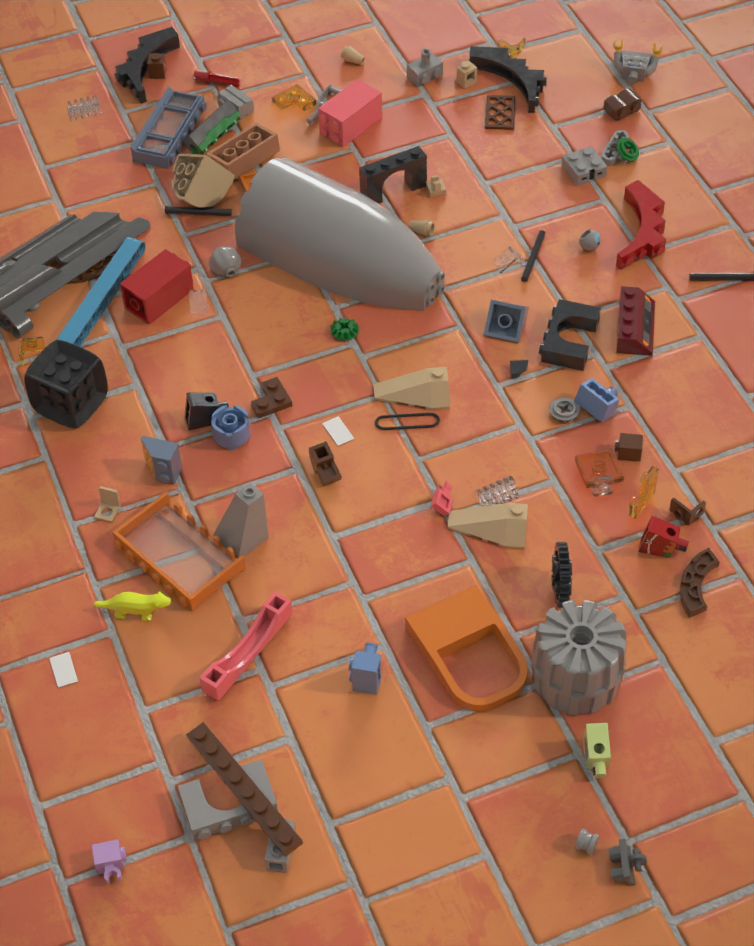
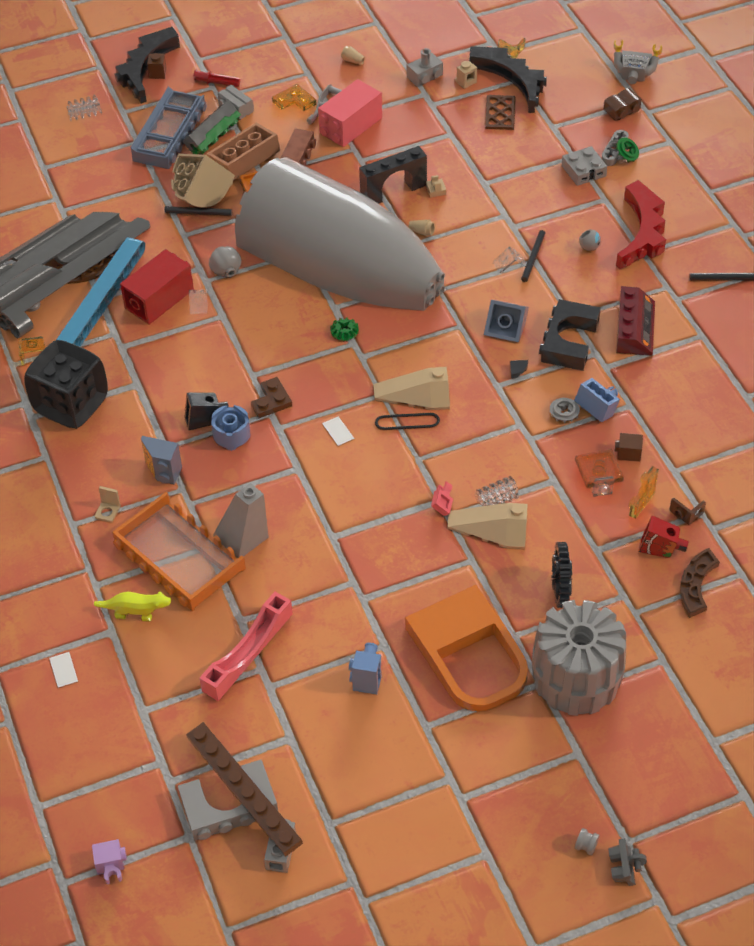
(300, 146): none -> copper brick
(323, 463): reddish brown brick -> none
(597, 748): yellowish green torso -> none

